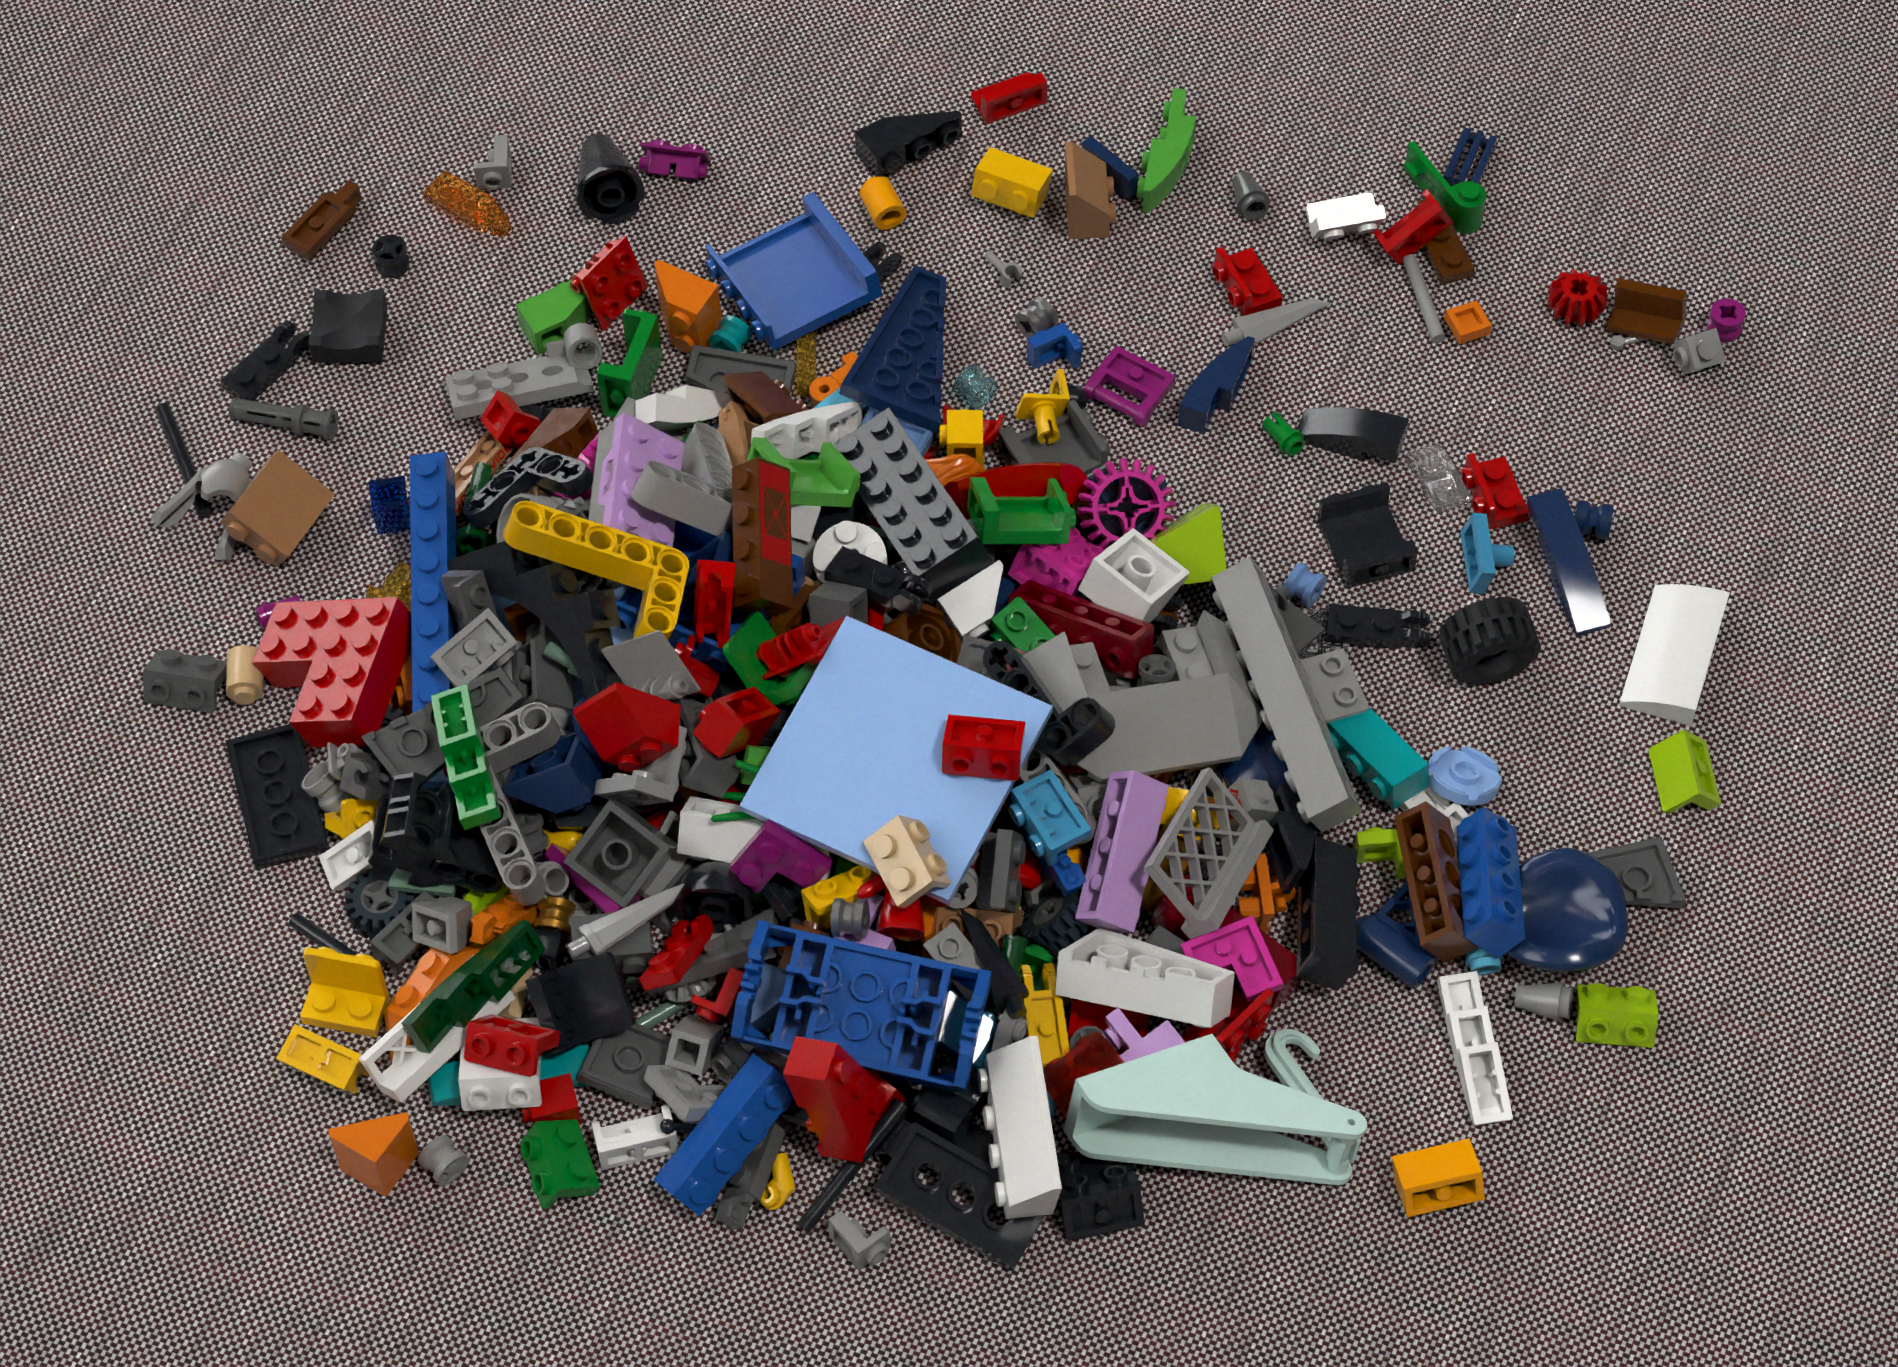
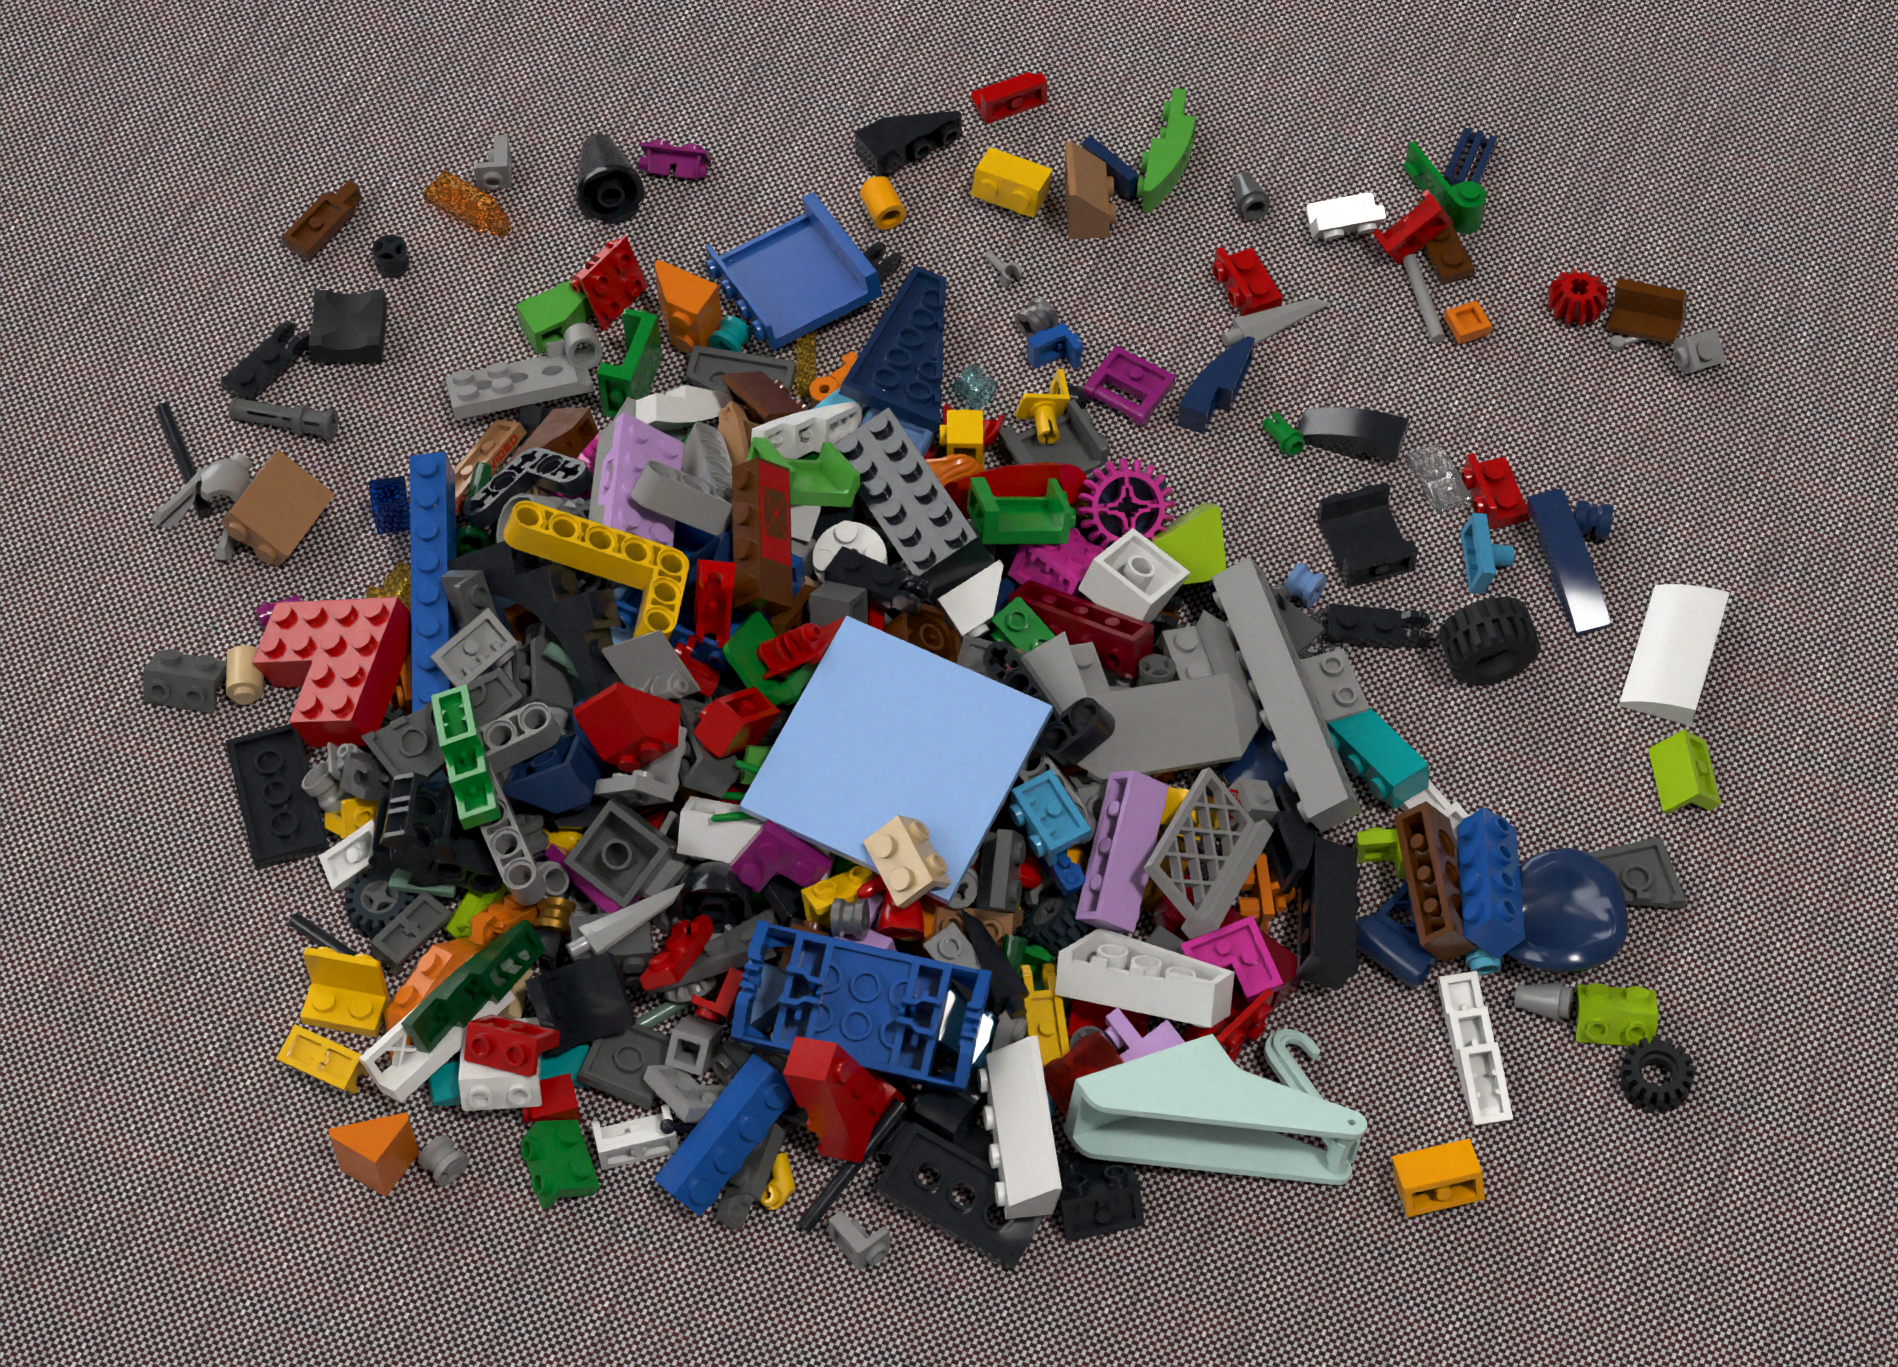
(442, 923): light grey slope -> none
(507, 421): red bracket -> none
(982, 747): red bracket -> none
(1464, 776): light blue tile -> none
(1660, 1055): none -> black tyre
(1734, 315): magenta wheel -> none

